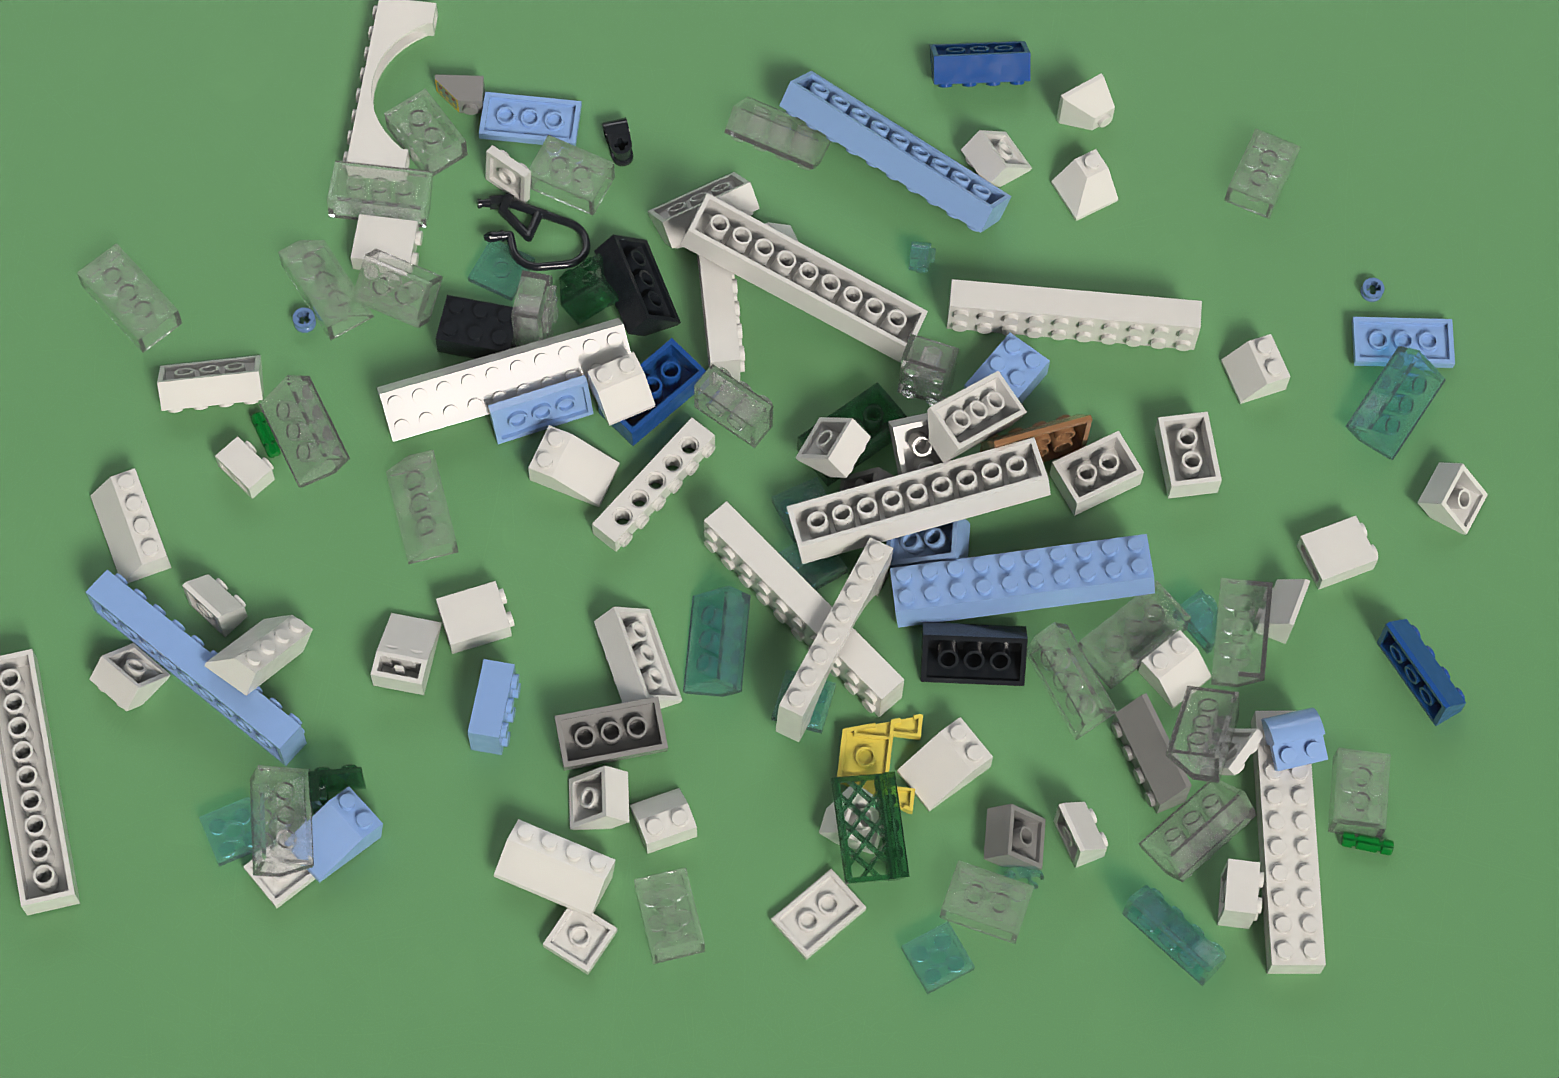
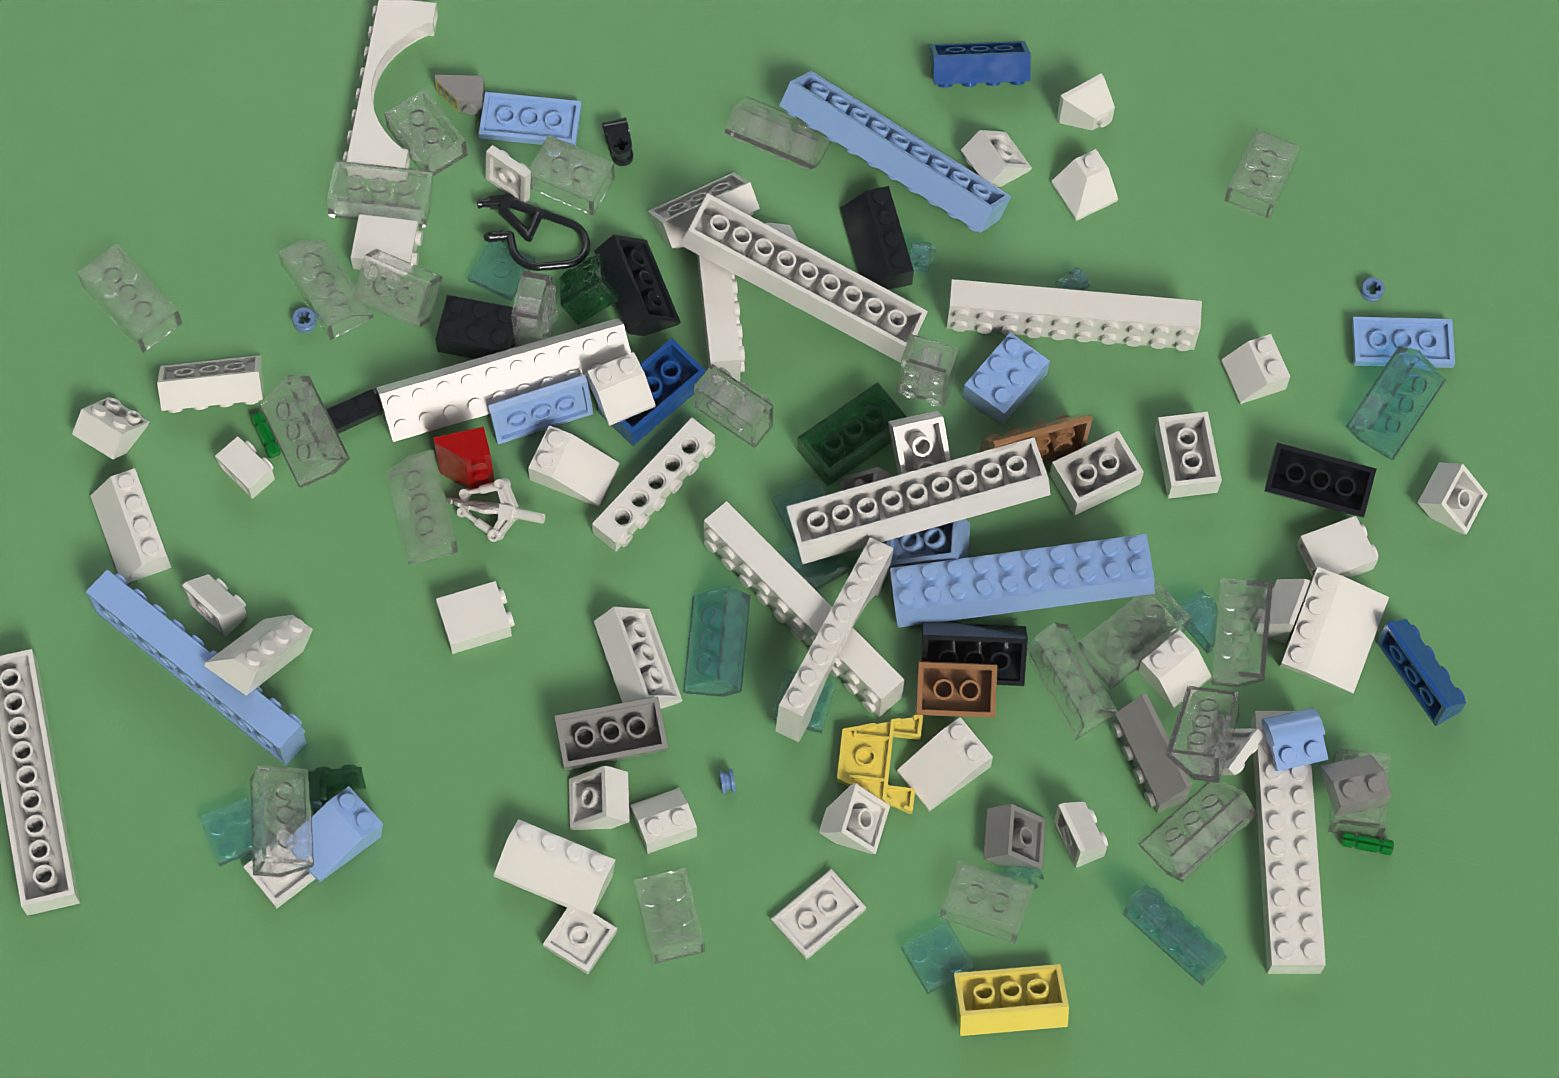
(109, 427): none -> white slope
(128, 676): white slope -> none
(355, 410): none -> black hinge
(405, 654): white slope -> none
(465, 457): none -> red slope
(494, 707): light blue brick -> none
(507, 511): none -> white bar
(727, 781): none -> medium blue bush
(834, 446): white slope -> none
(878, 239): none -> black slope
(889, 822): clear green fence -> none
(956, 689): none -> medium nougat brick
(972, 416): white slope -> none
(1011, 1000): none -> light yellow slope
(1074, 281): none -> clear light blue wheel
(1239, 893): white brick -> none
(1320, 480): none -> black slope
(1334, 630): none -> white slope
(1356, 784): none -> light grey slope

